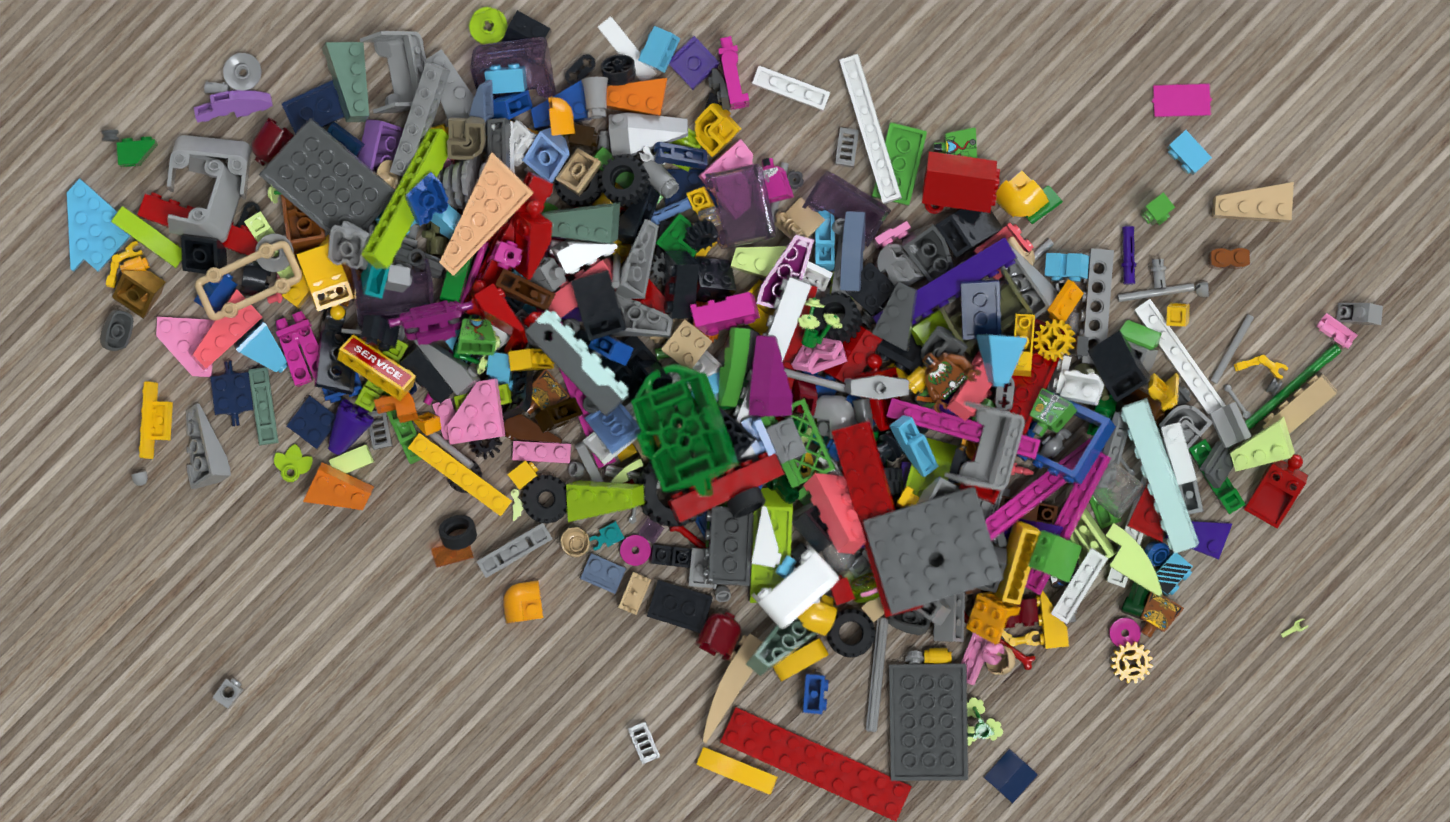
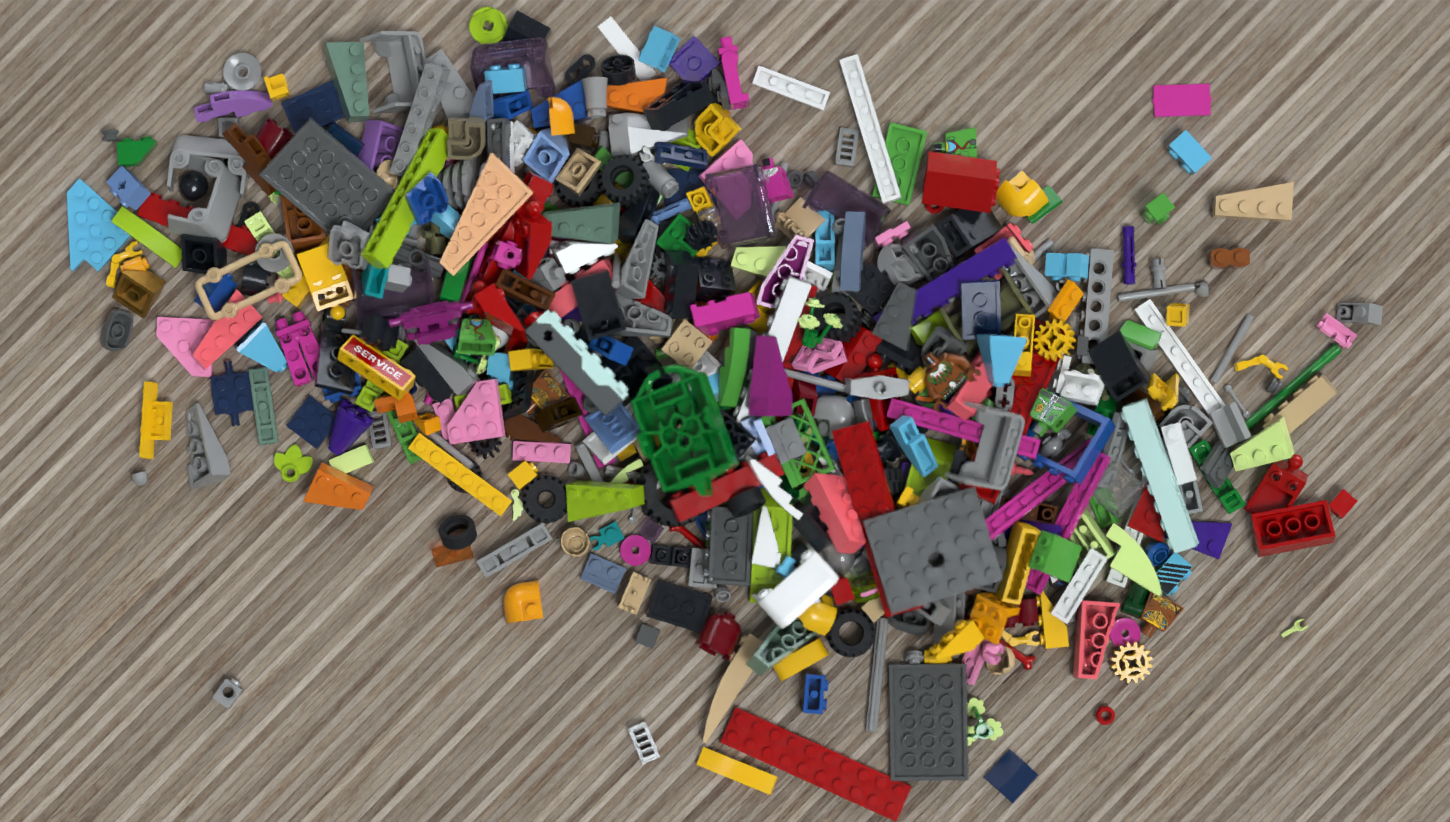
(128, 188): none -> medium blue brick
(193, 186): none -> black hair
(225, 123): none -> light grey plate
(252, 152): none -> reddish brown slope
(277, 87): none -> yellow panel
(647, 636): none -> dark grey slope
(677, 104): none -> black wedge
(770, 483): none -> white slope
(810, 178): none -> dark grey plate
(960, 639): none -> yellow slope
(1092, 636): none -> coral wedge
(1111, 715): none -> red plate
(1292, 528): none -> red slope
(1342, 504): none -> red panel

